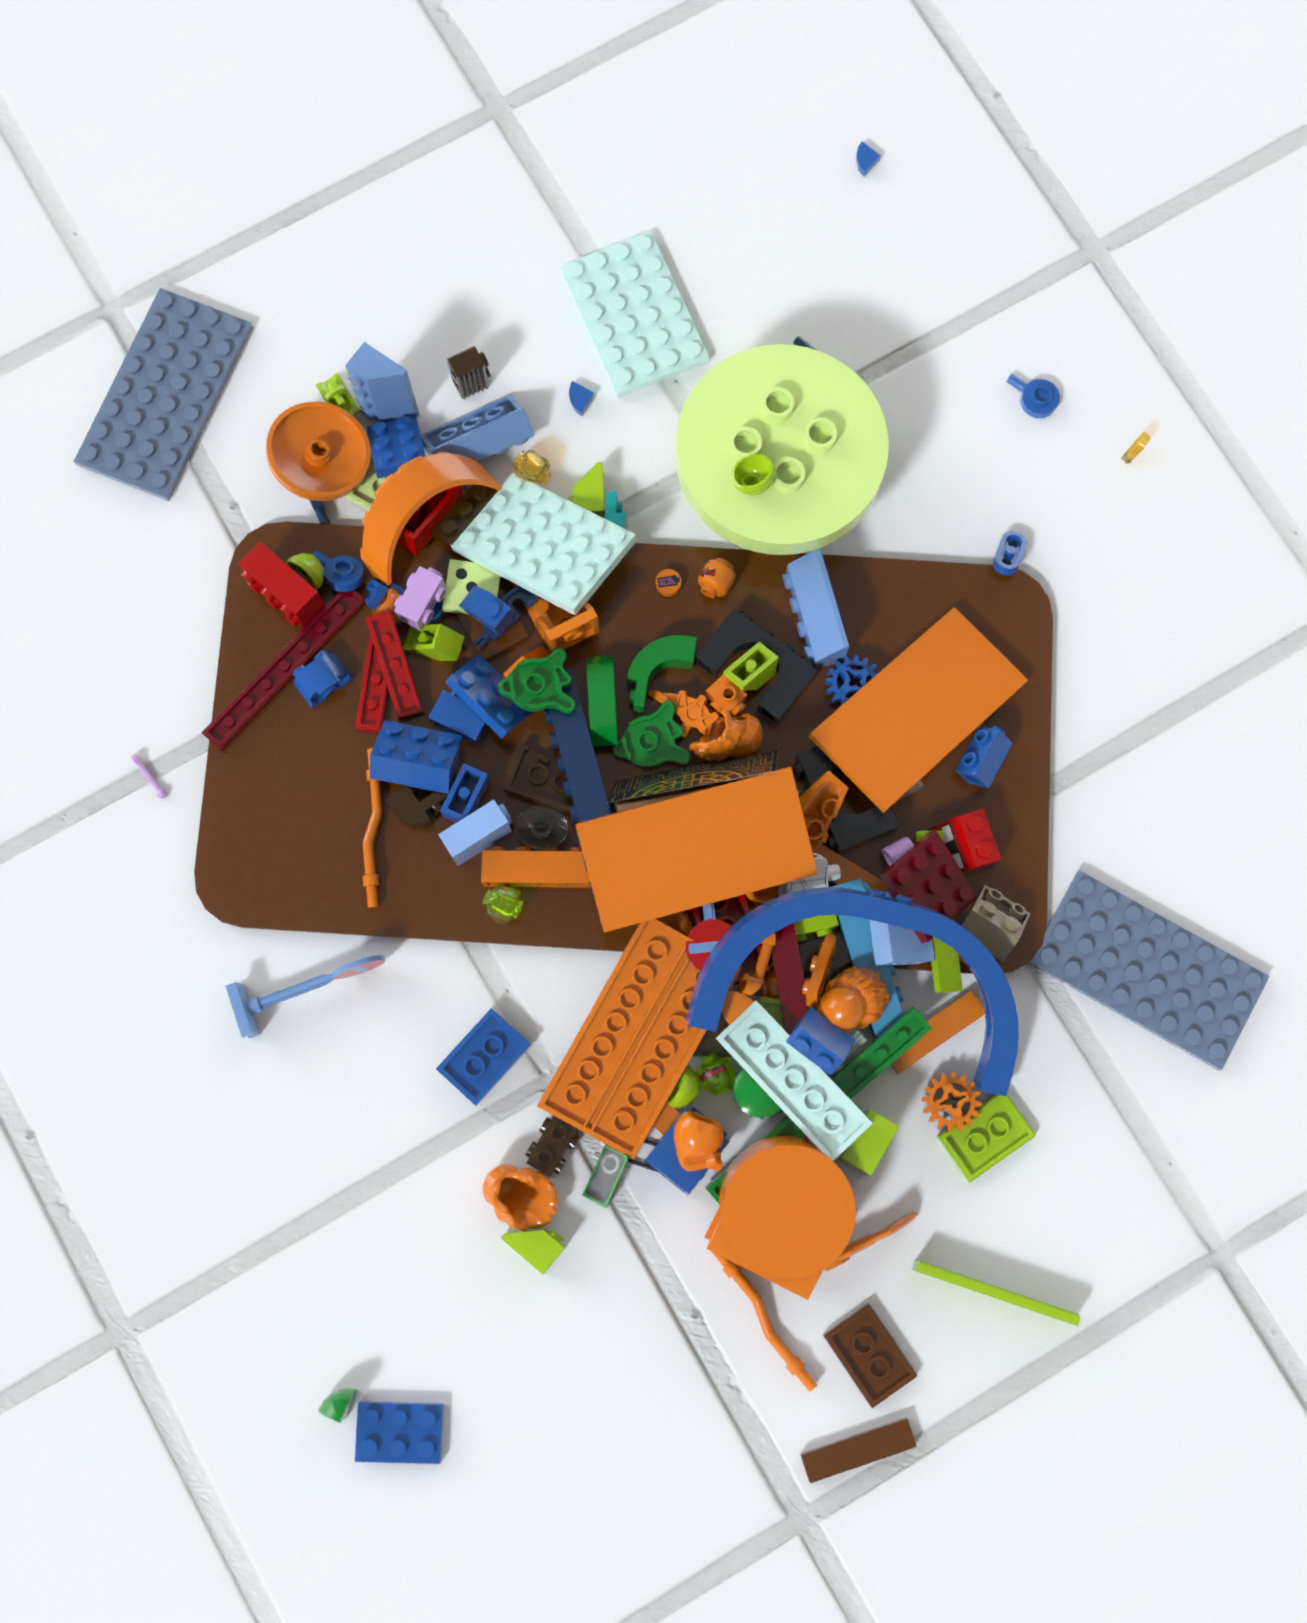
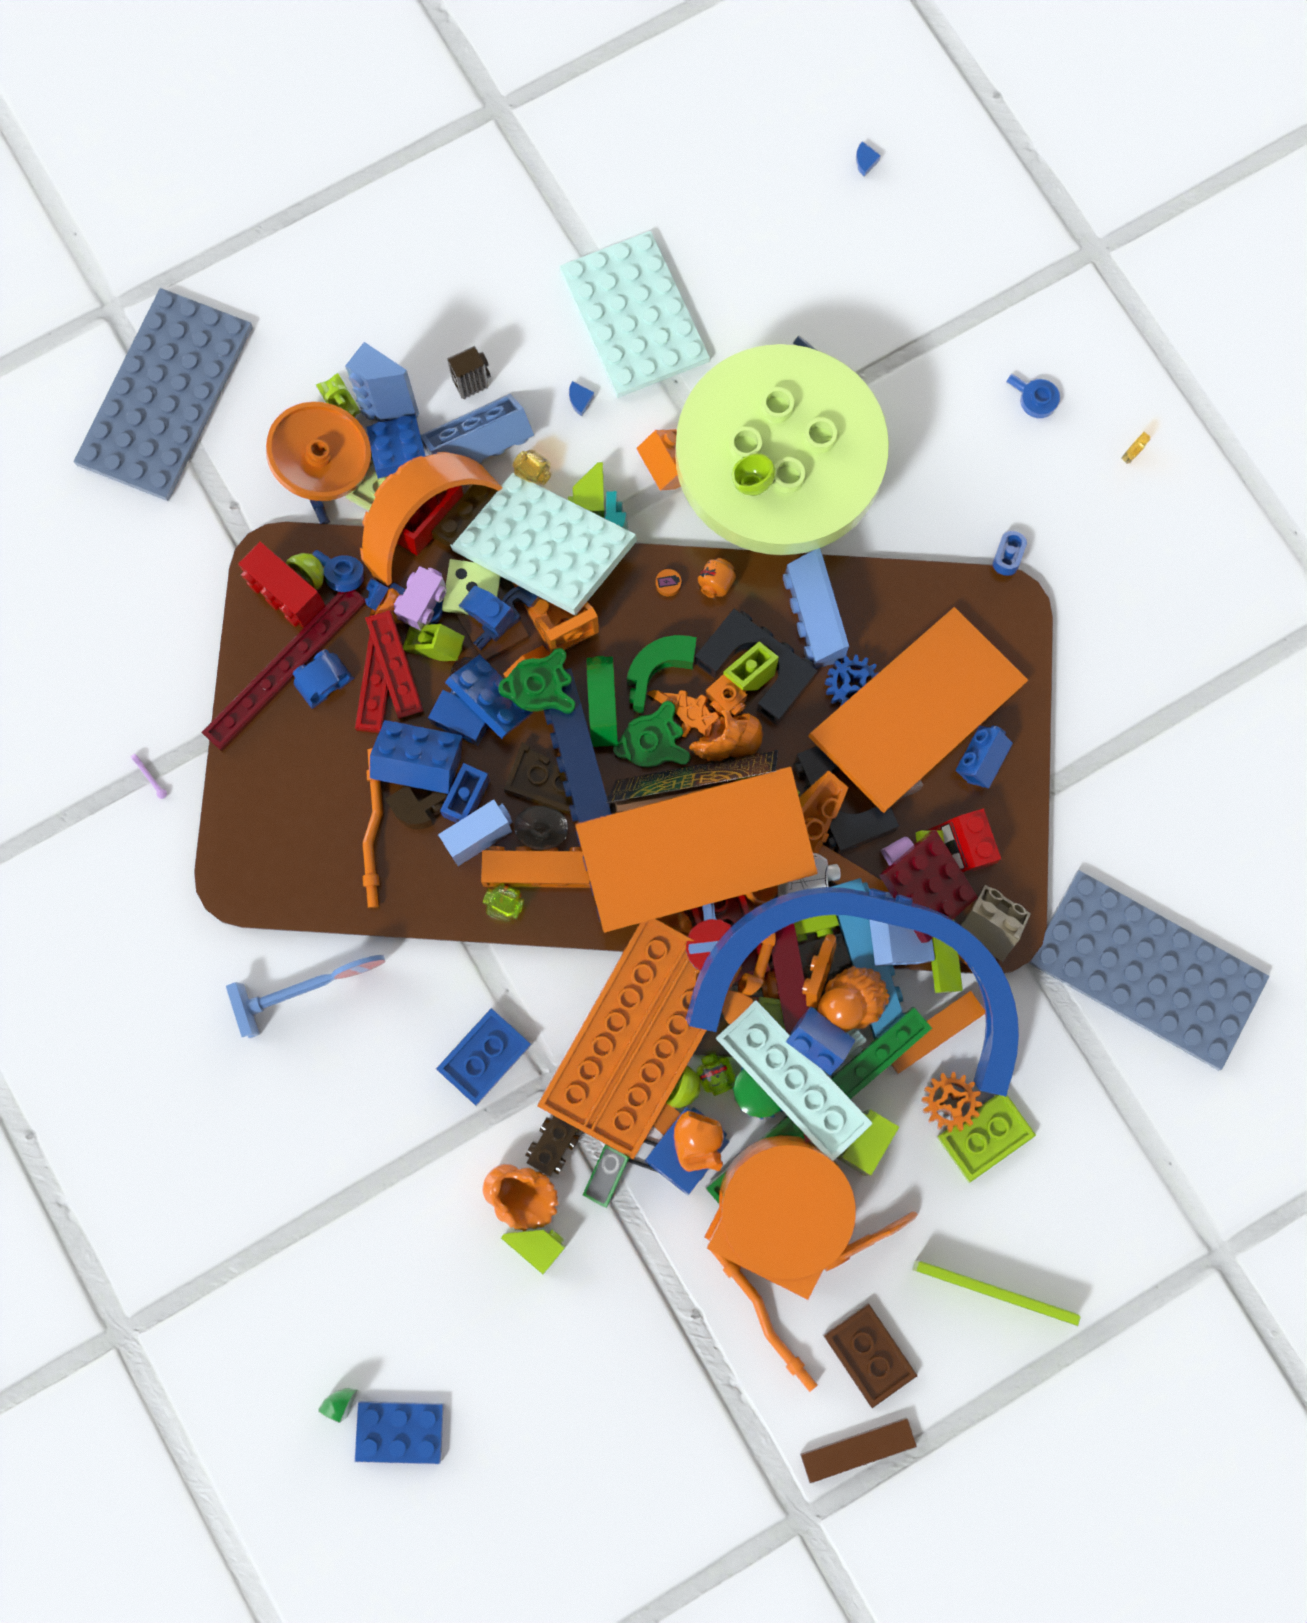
(659, 456): none -> orange slope

